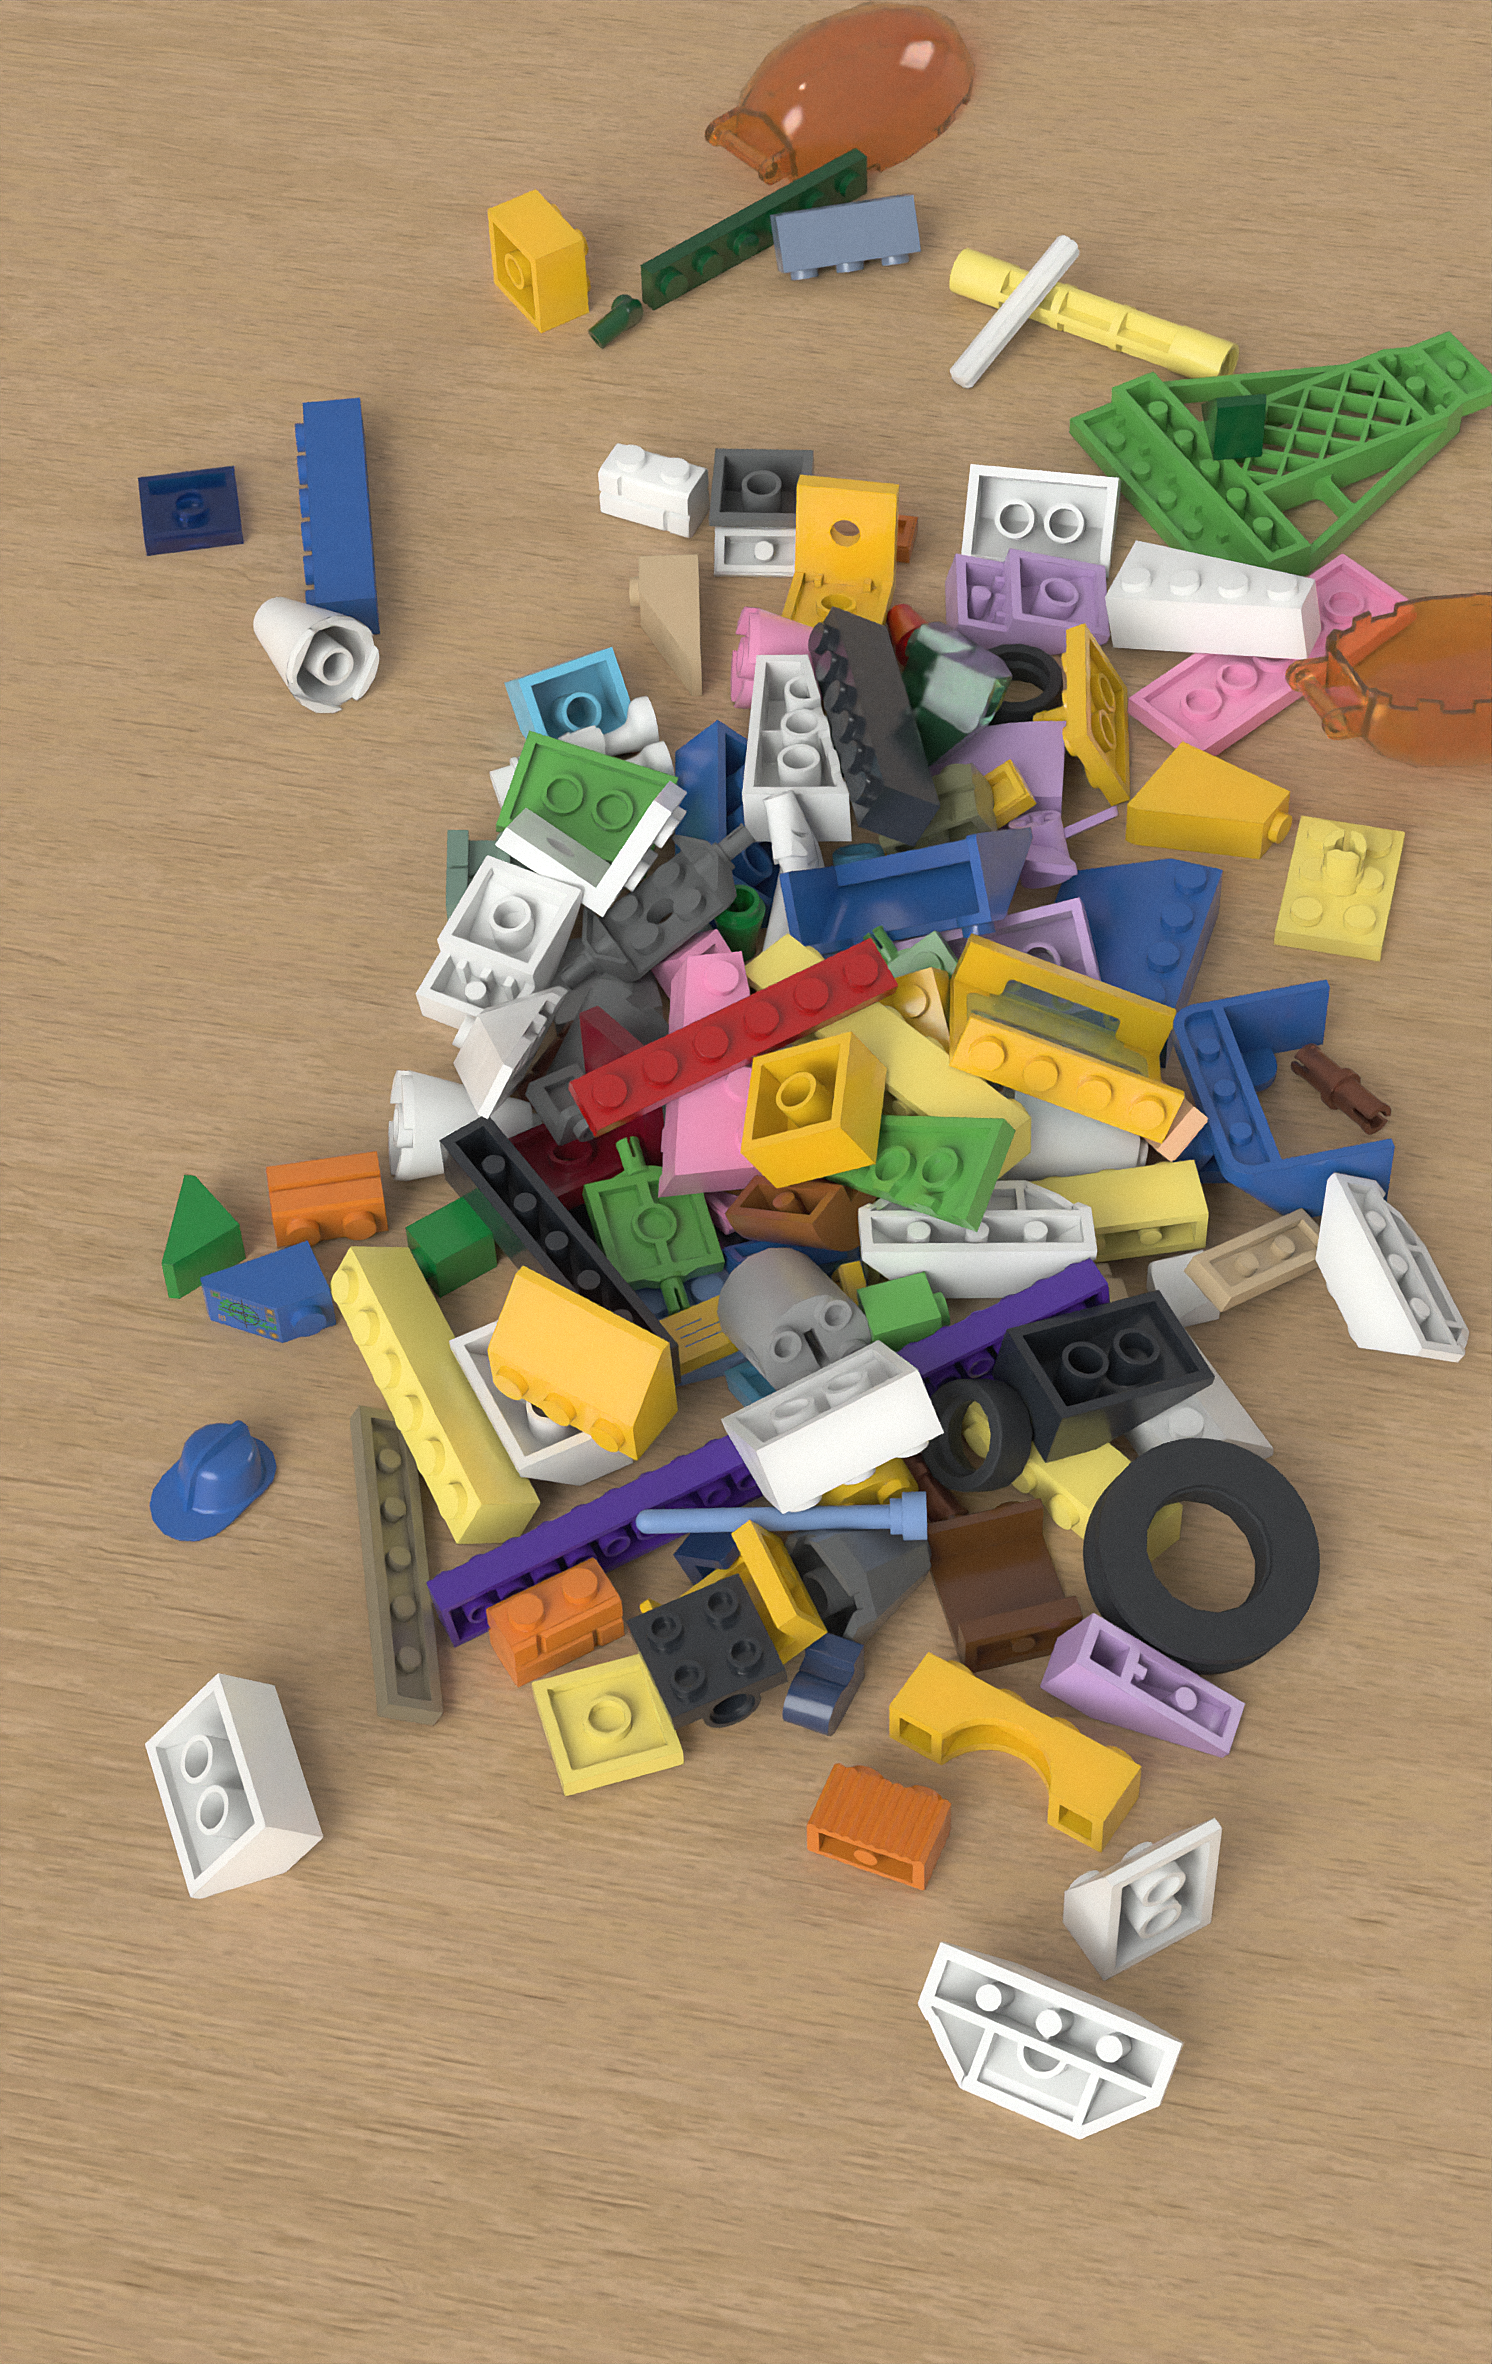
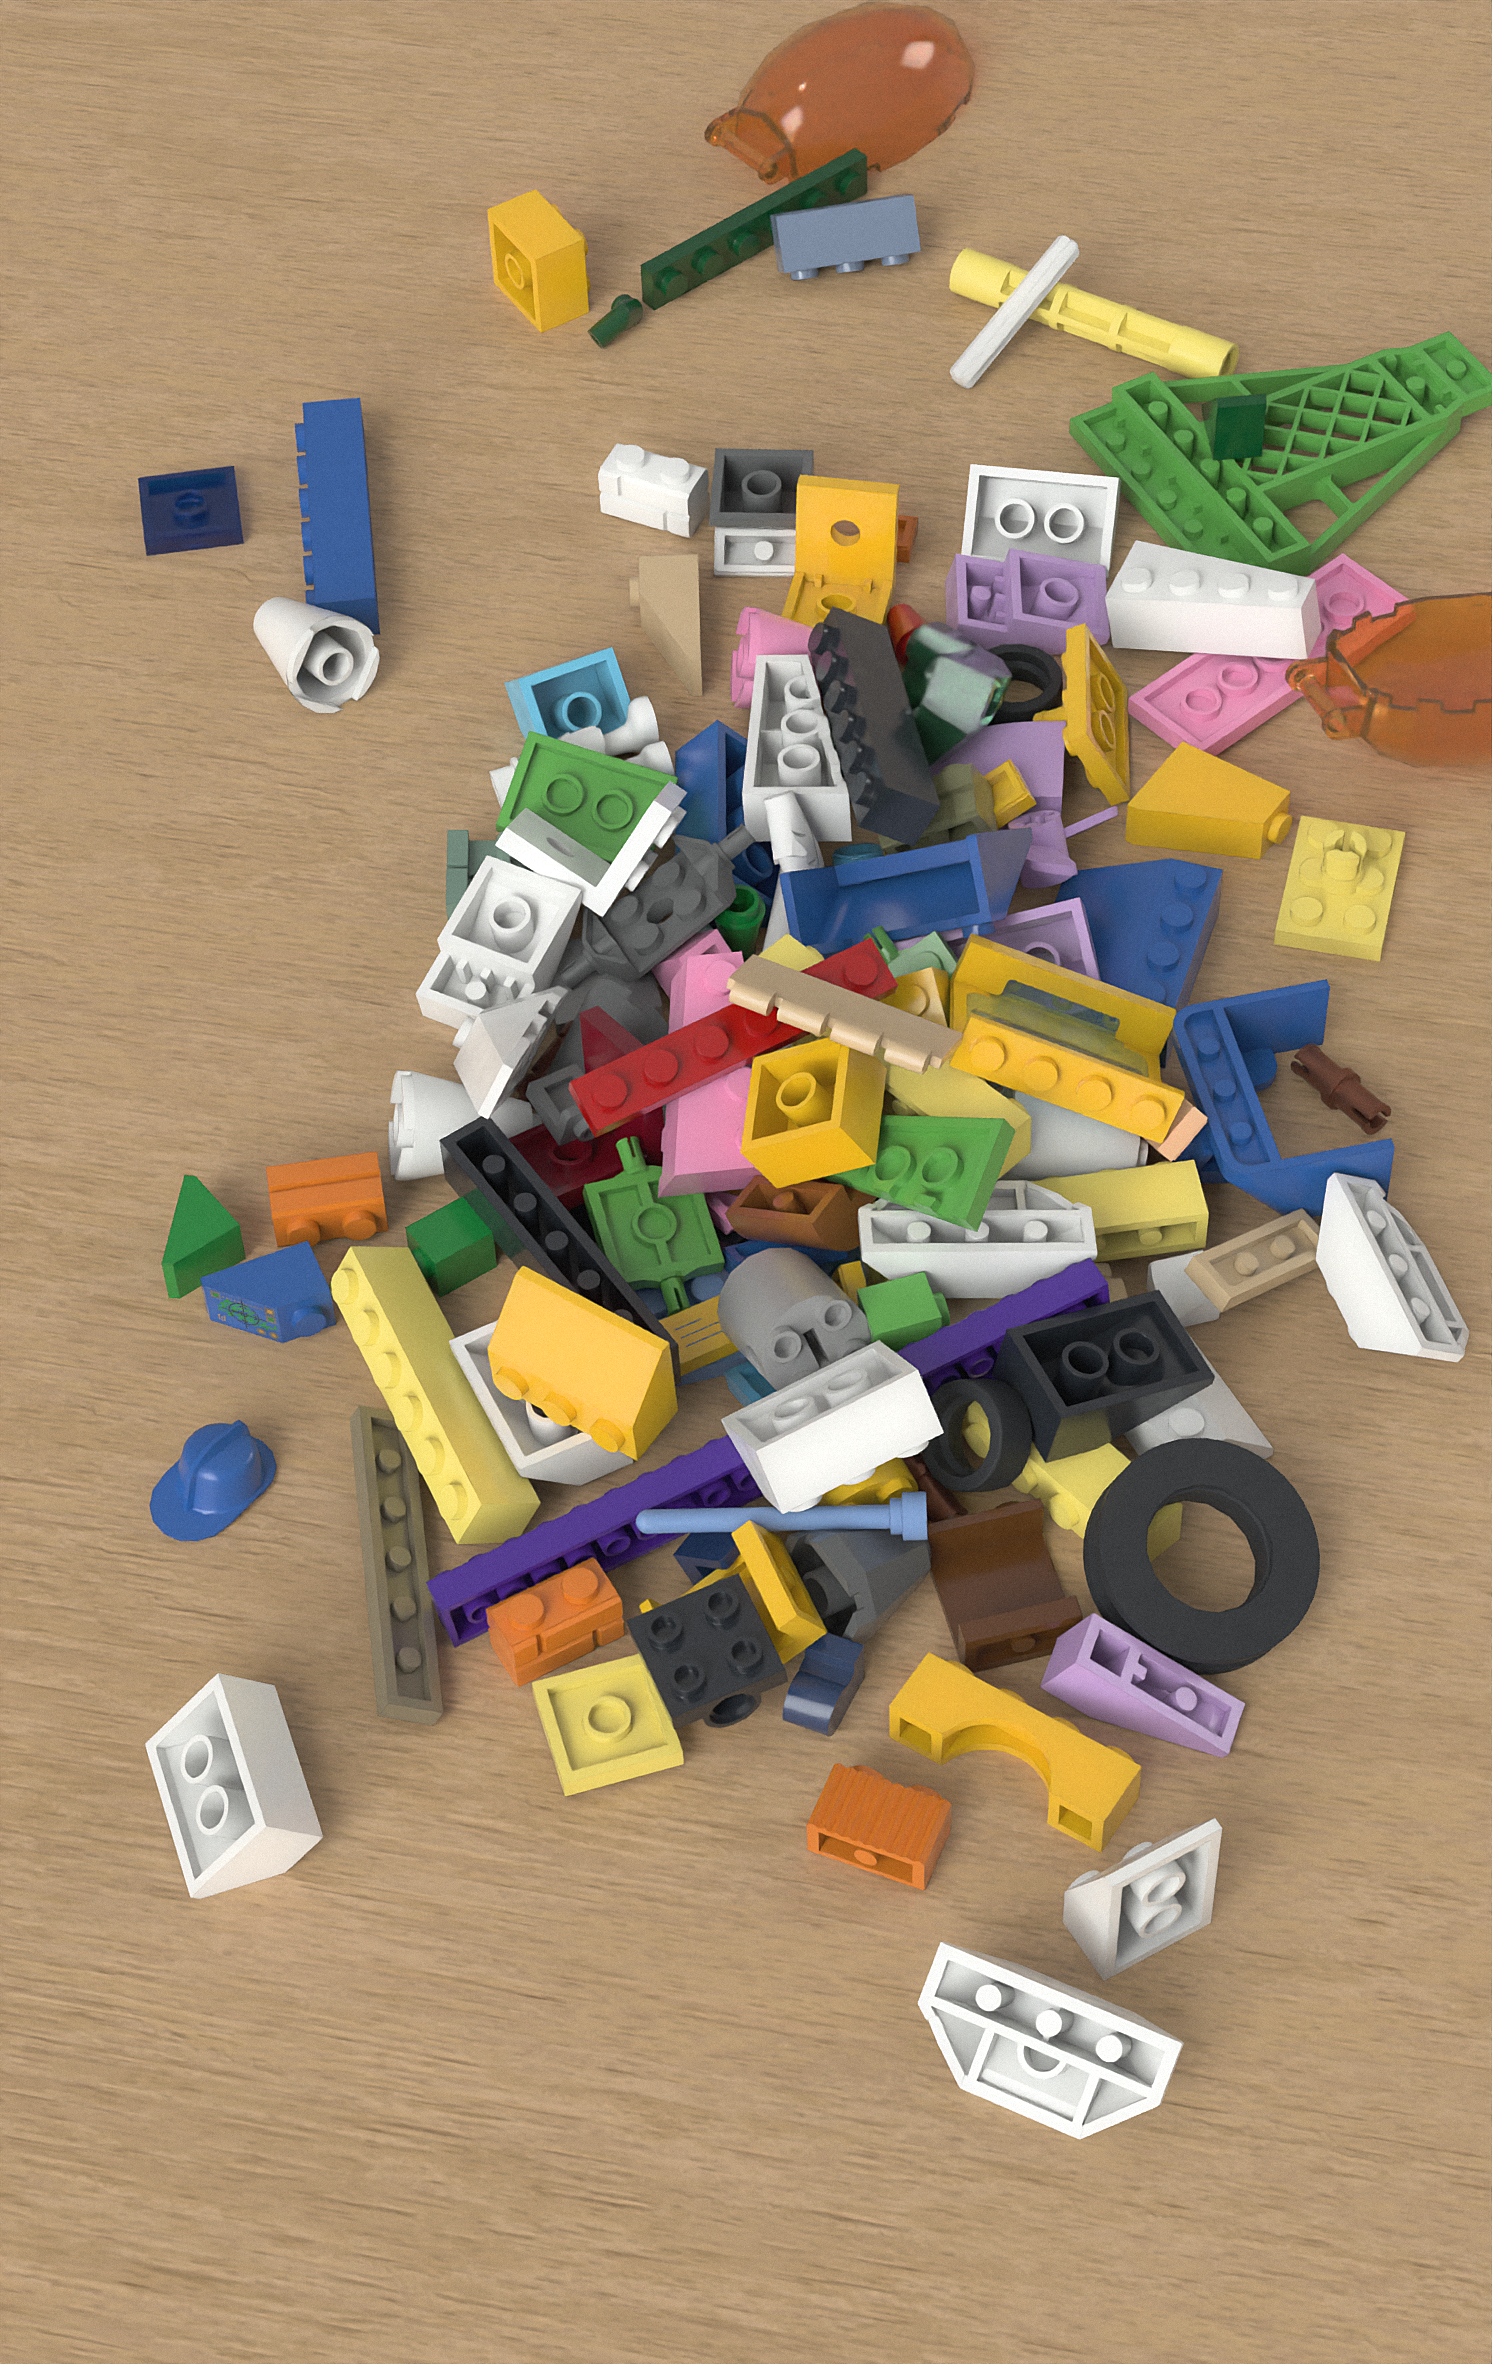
(853, 1017): none -> tan windscreen

